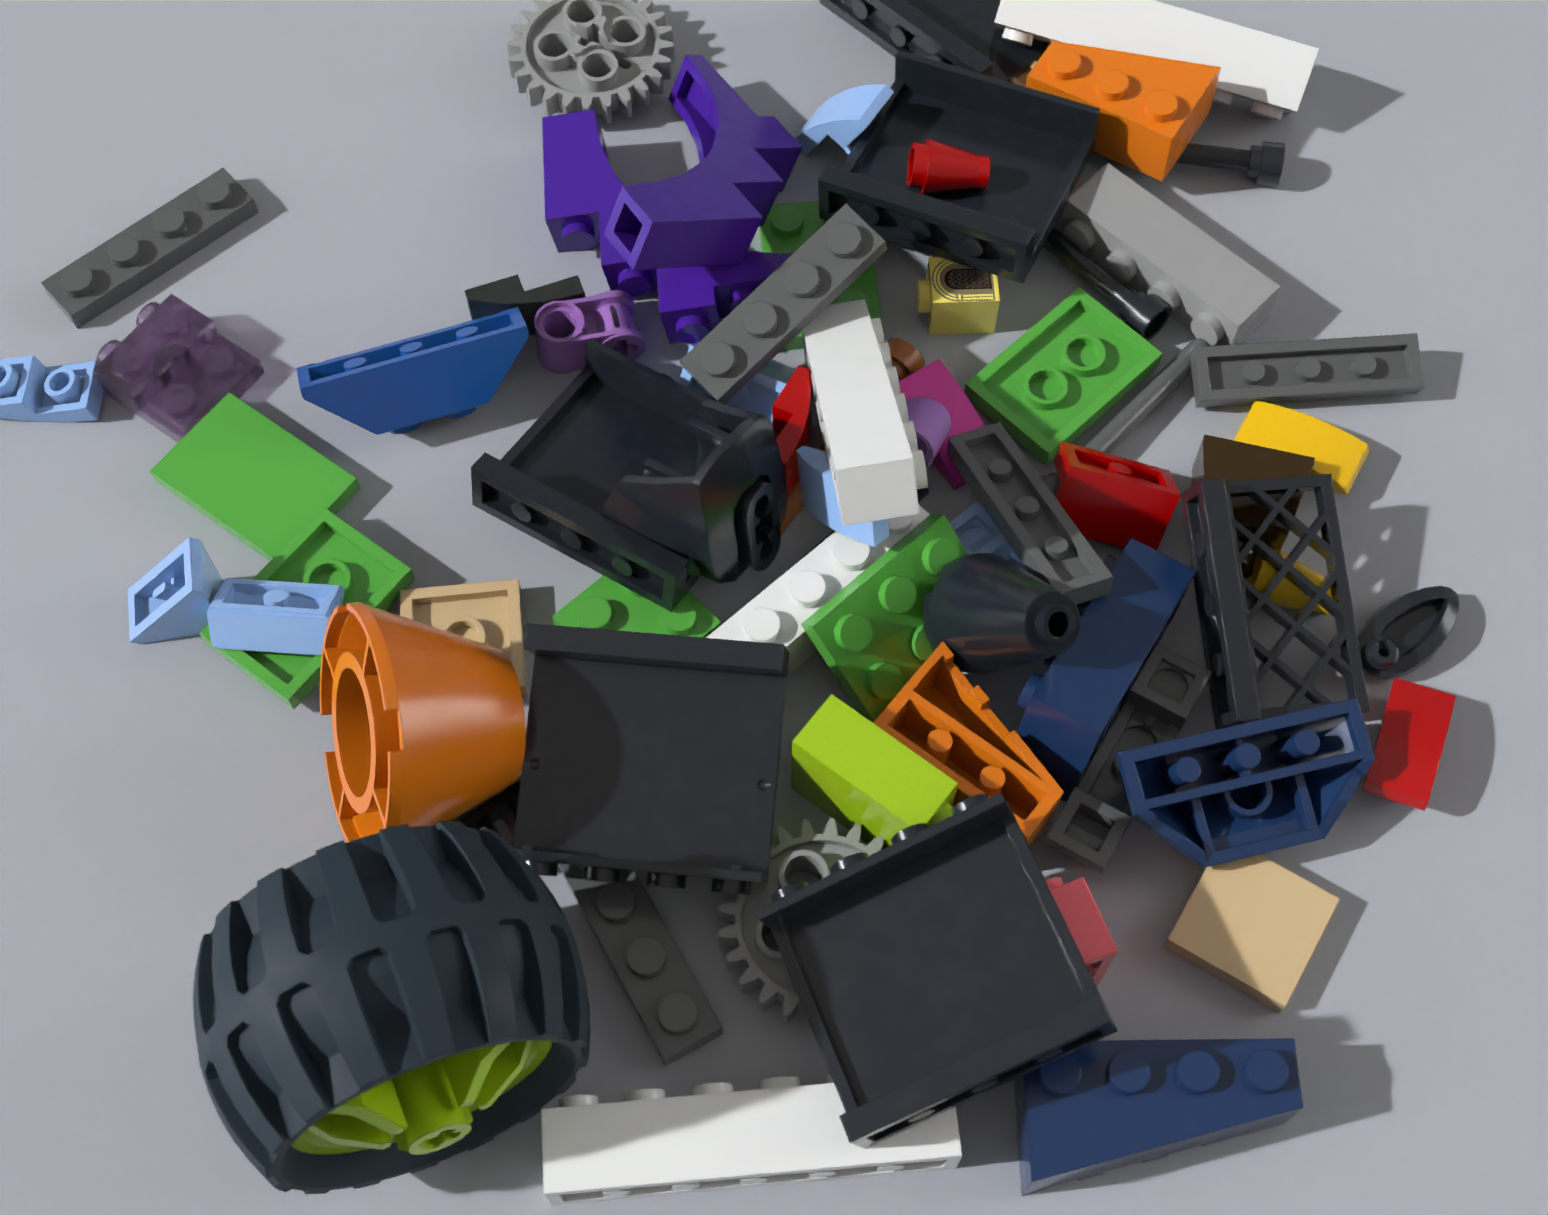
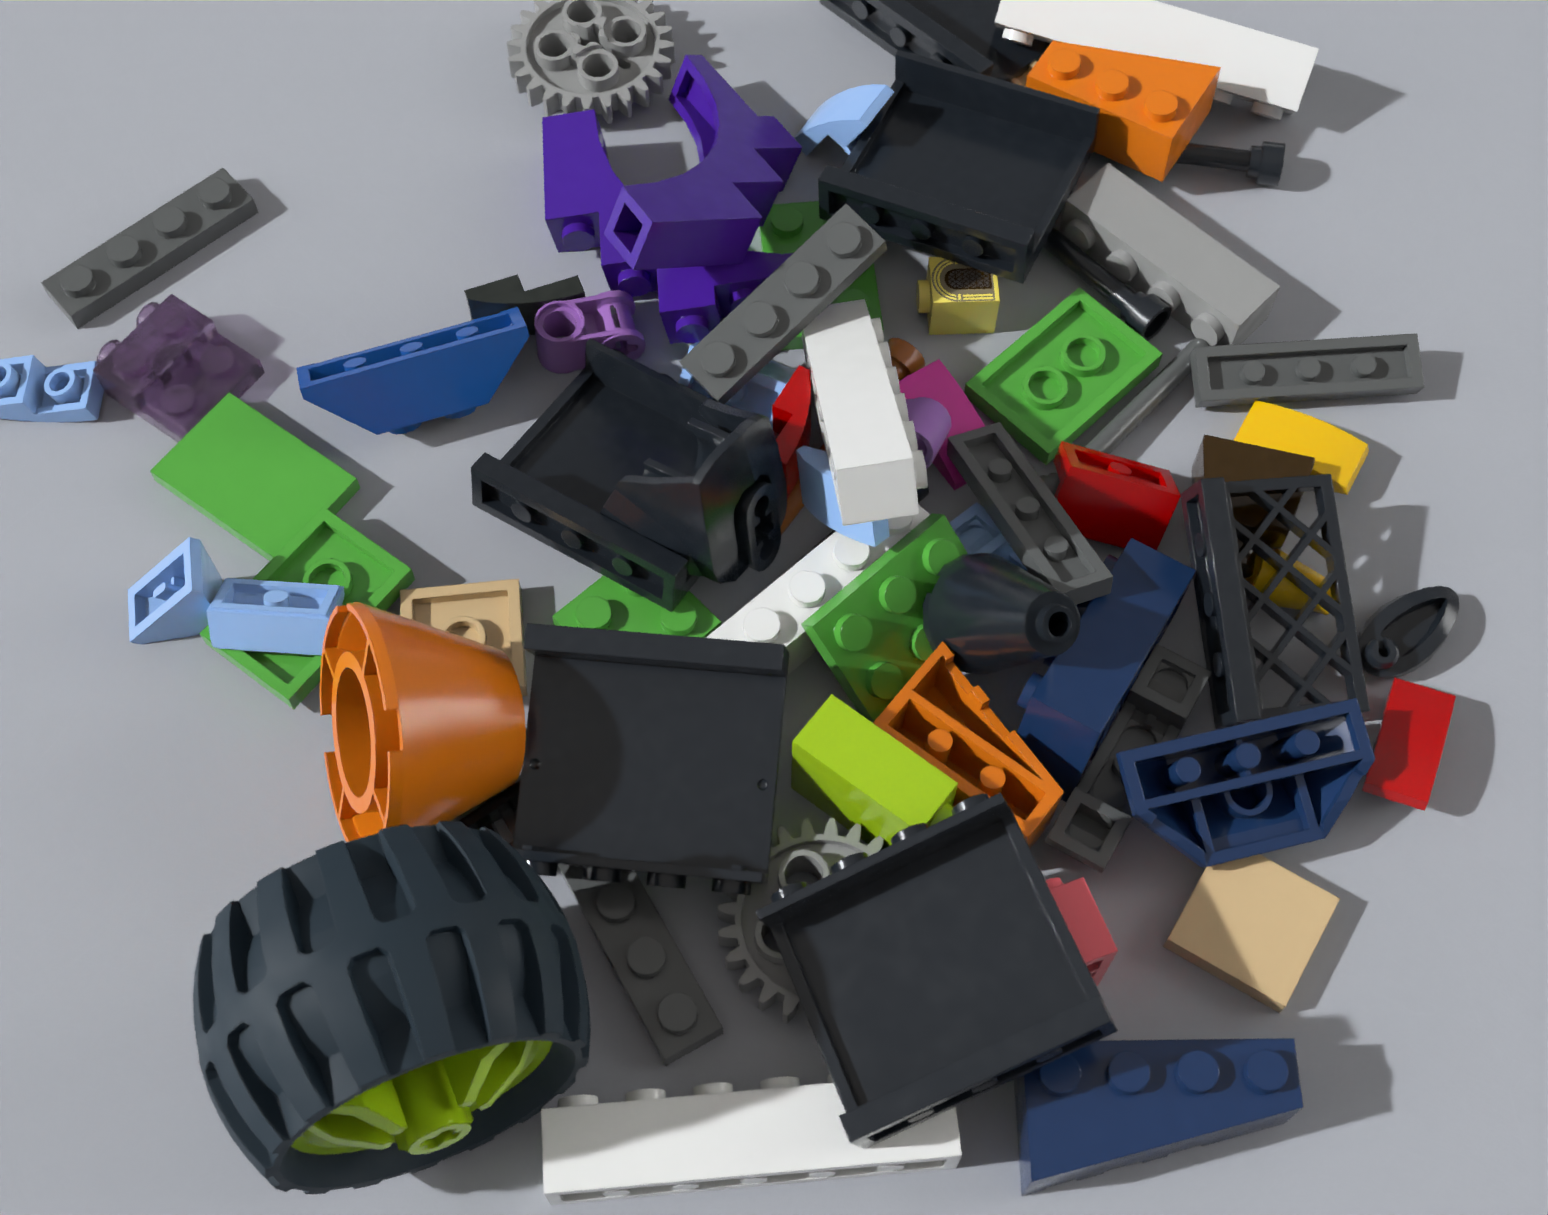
(944, 168): red cone -> none

